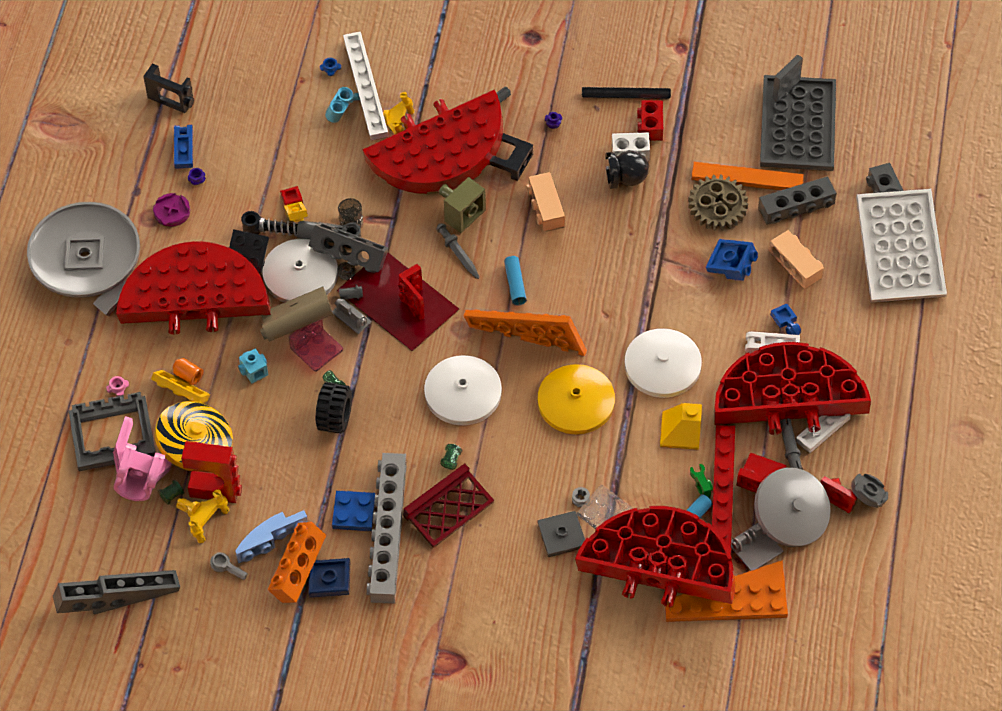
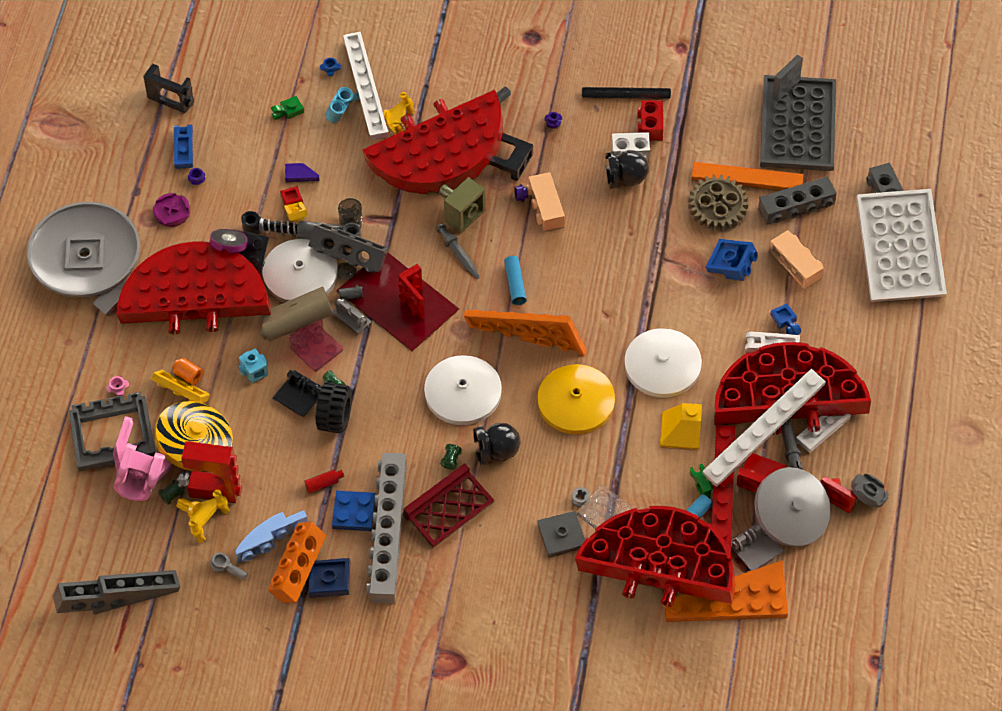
(183, 478): none -> light grey axle
(228, 239): none -> tile
(289, 107): none -> green plate
(298, 393): none -> black hinge
(300, 173): none -> dark purple tile
(323, 480): none -> red cylinder
(497, 442): none -> black tile
(520, 193): none -> dark purple plate
(763, 427): none -> white plate

